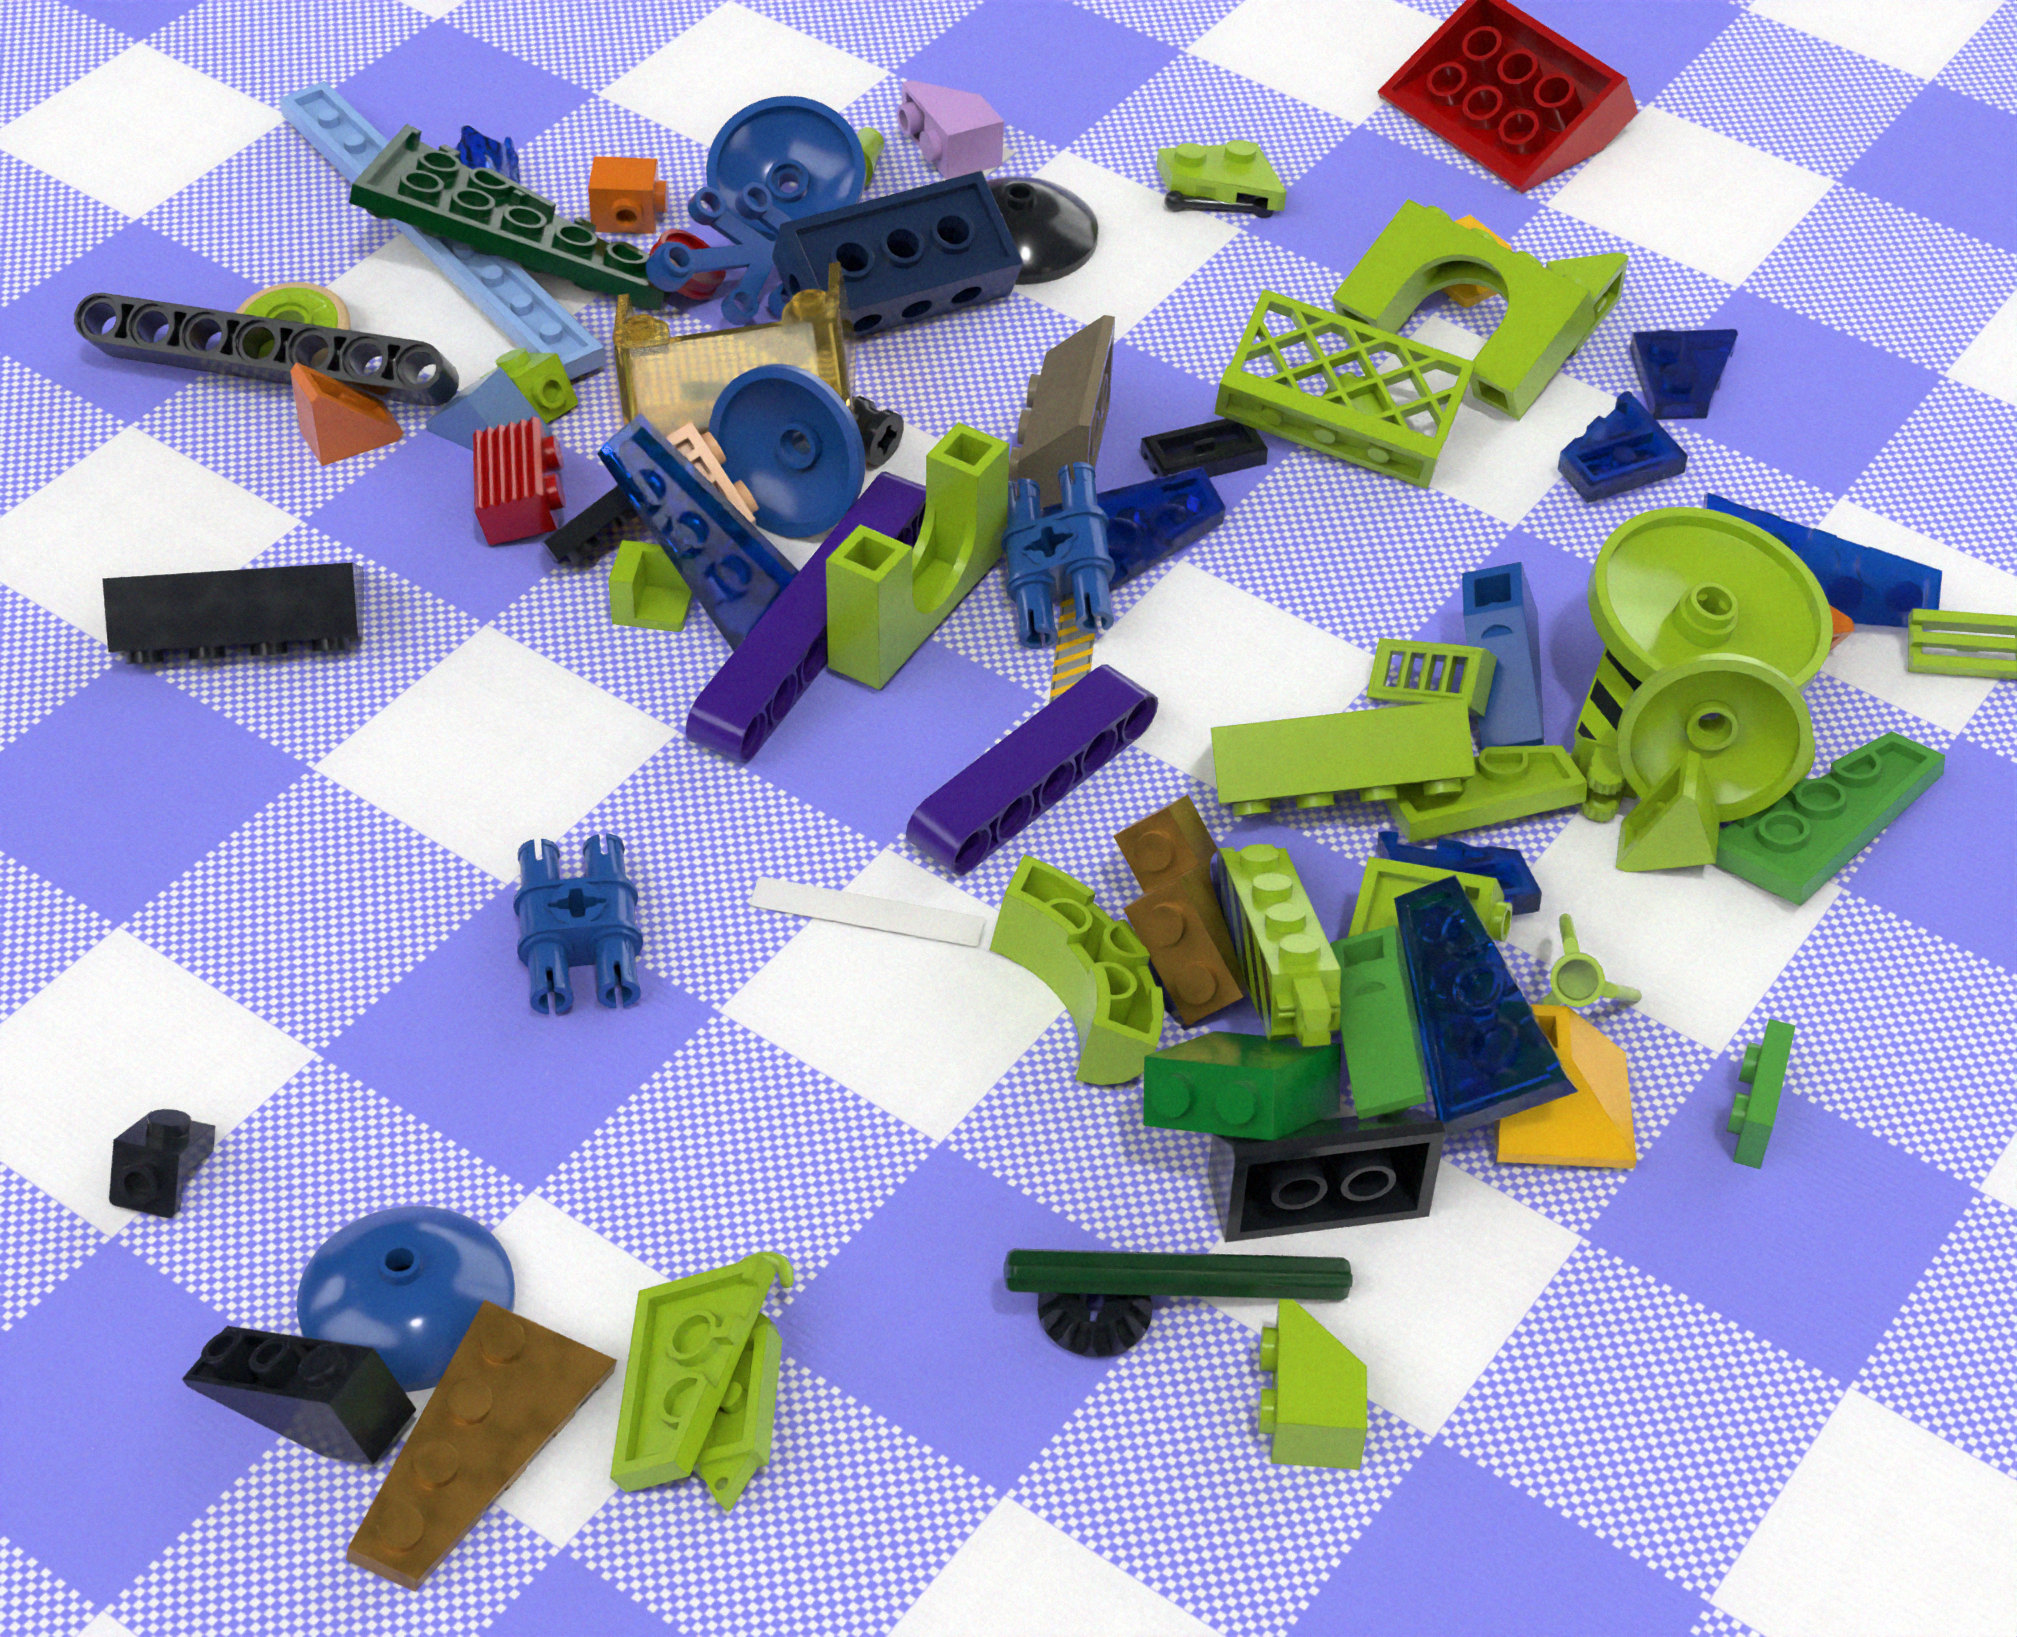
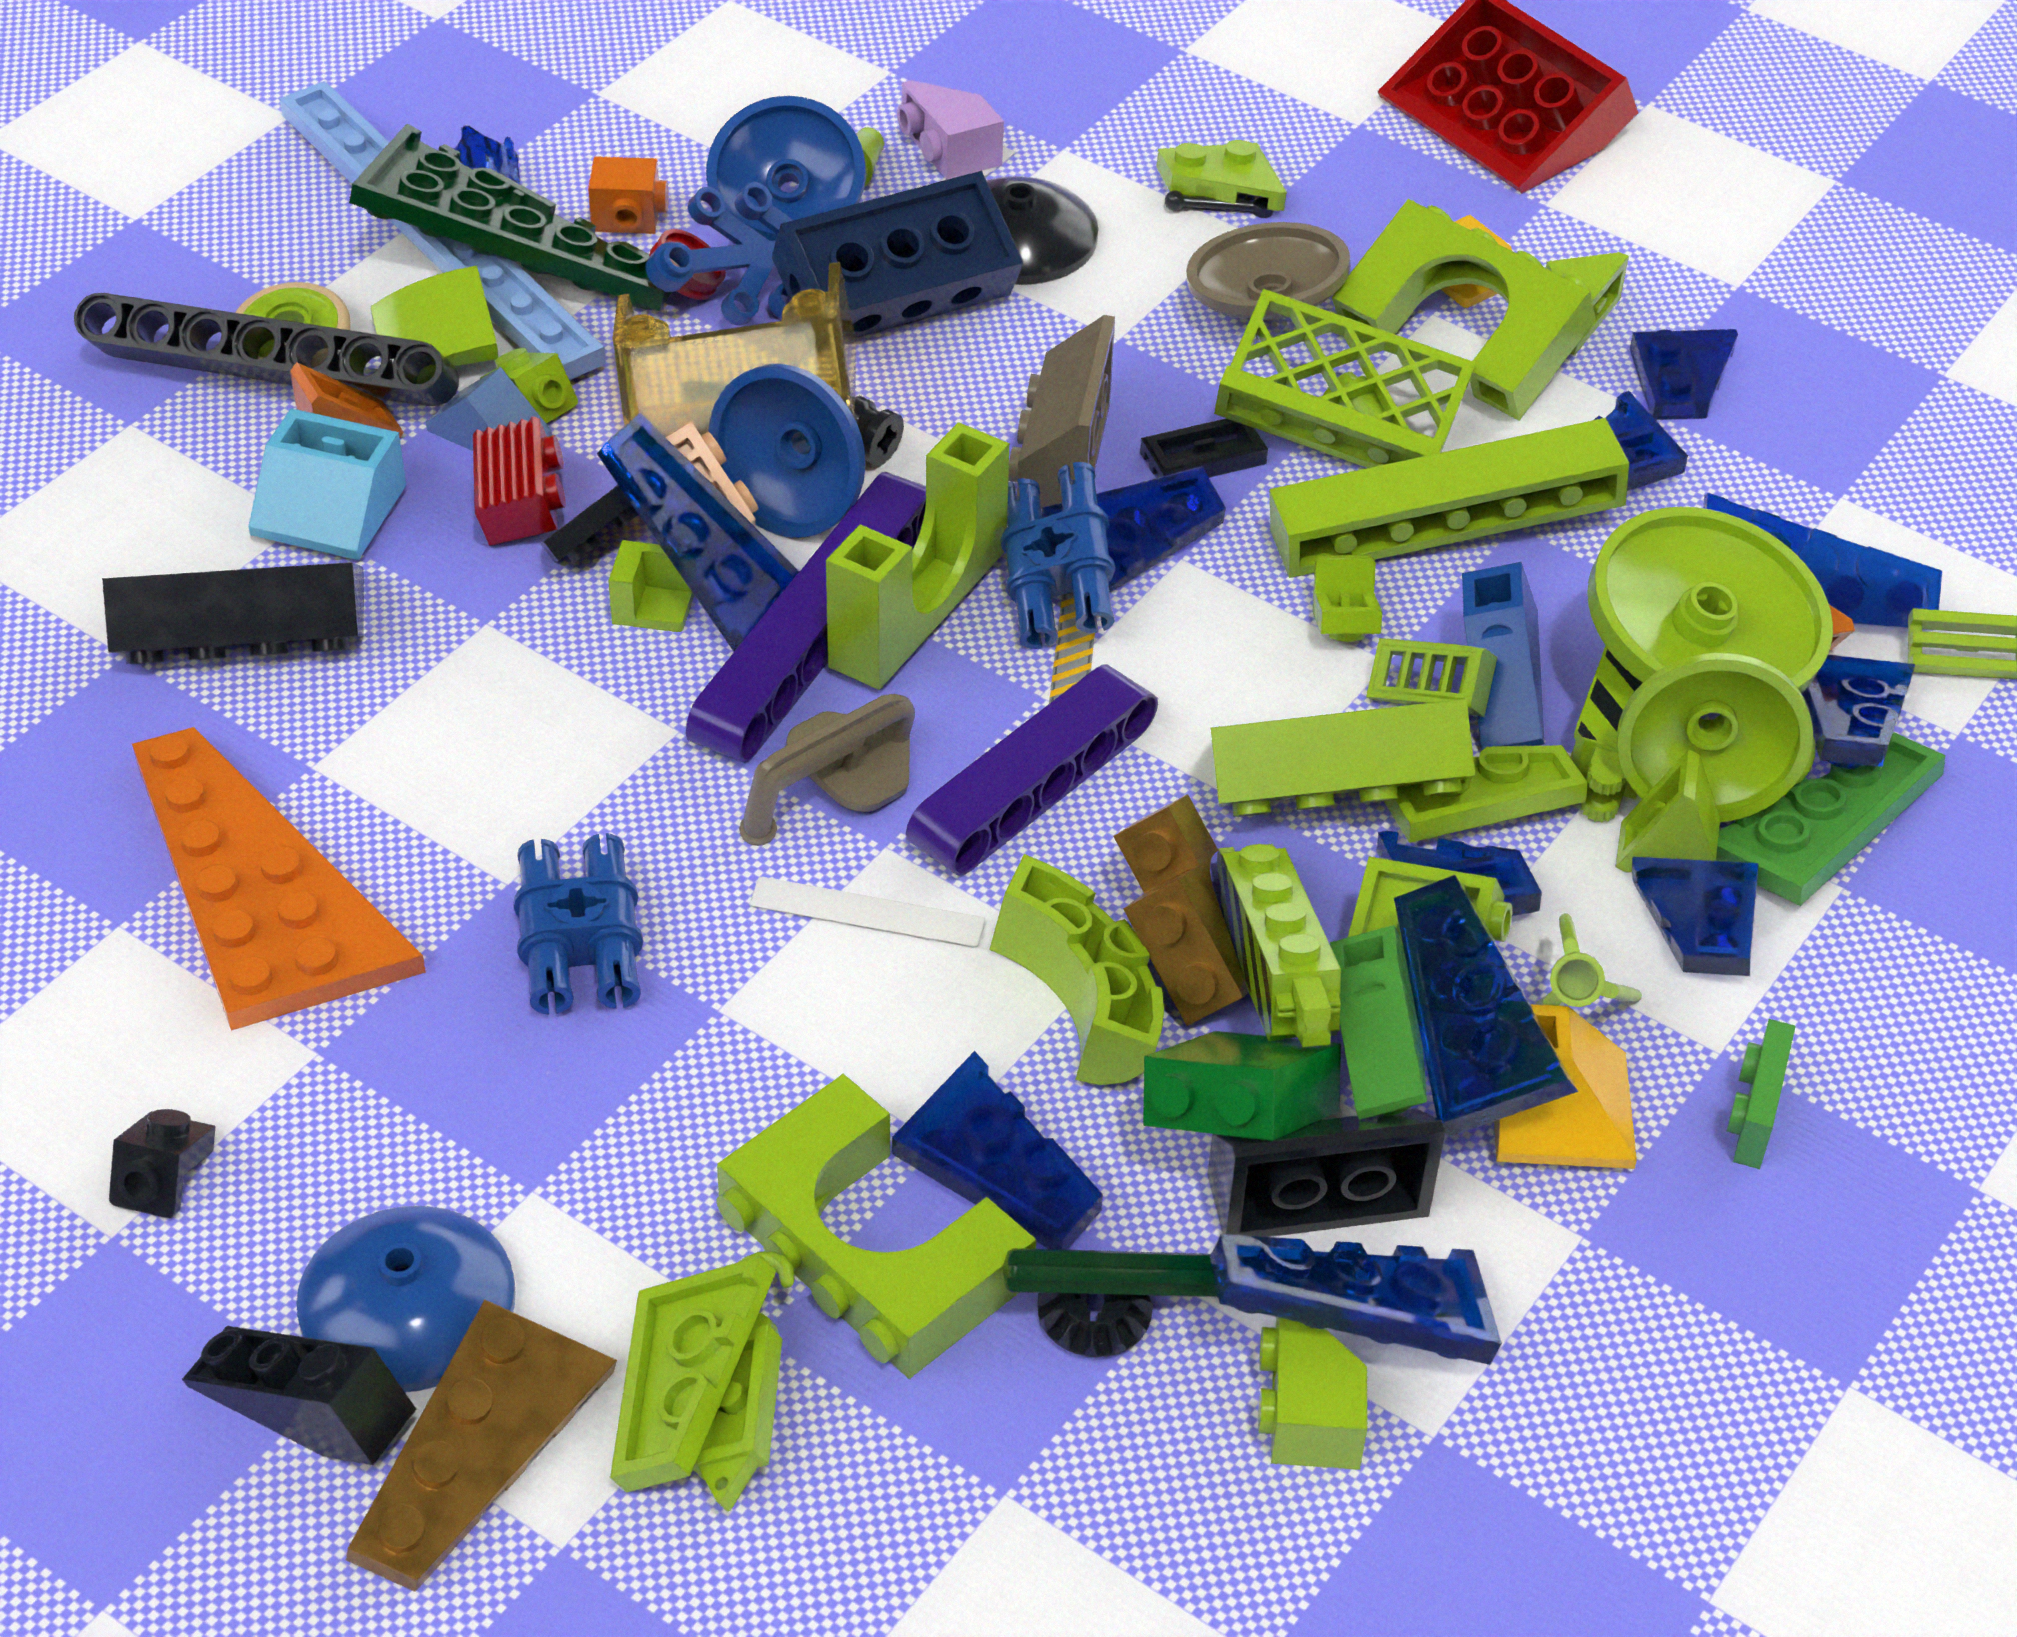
(262, 899): none -> orange wing
(326, 483): none -> medium azure slope
(444, 312): none -> lime slope
(851, 756): none -> dark tan piece
(899, 1302): none -> lime arch
(986, 1147): none -> clear blue wing
(1274, 256): none -> dark tan dish
(1345, 597): none -> lime bracket
(1381, 1297): none -> clear blue wing
(1450, 496): none -> lime brick
(1702, 910): none -> clear blue wing
(1856, 708): none -> clear blue wing

